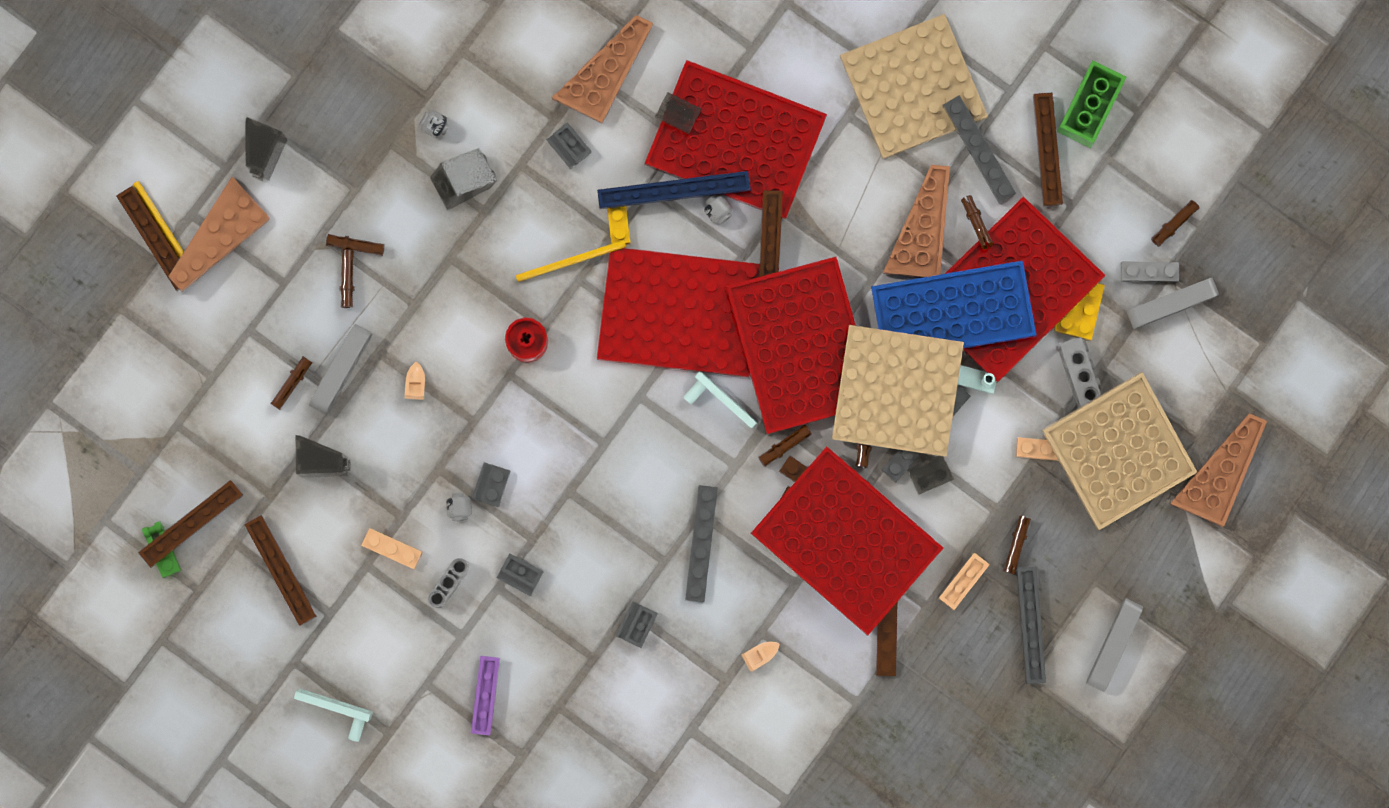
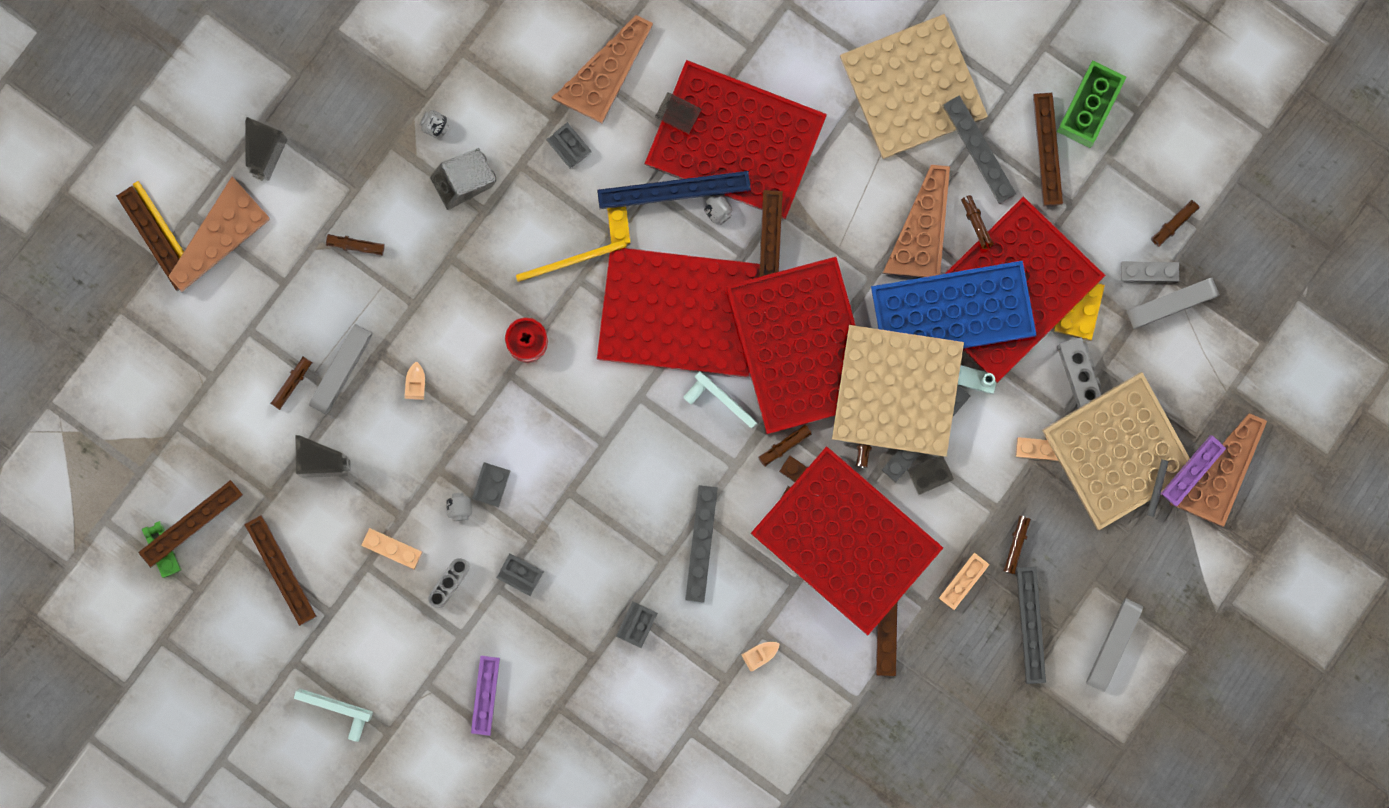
(347, 279): reddish brown pin -> none
(1157, 488): none -> dark grey bar
(1193, 470): none -> medium lavender plate

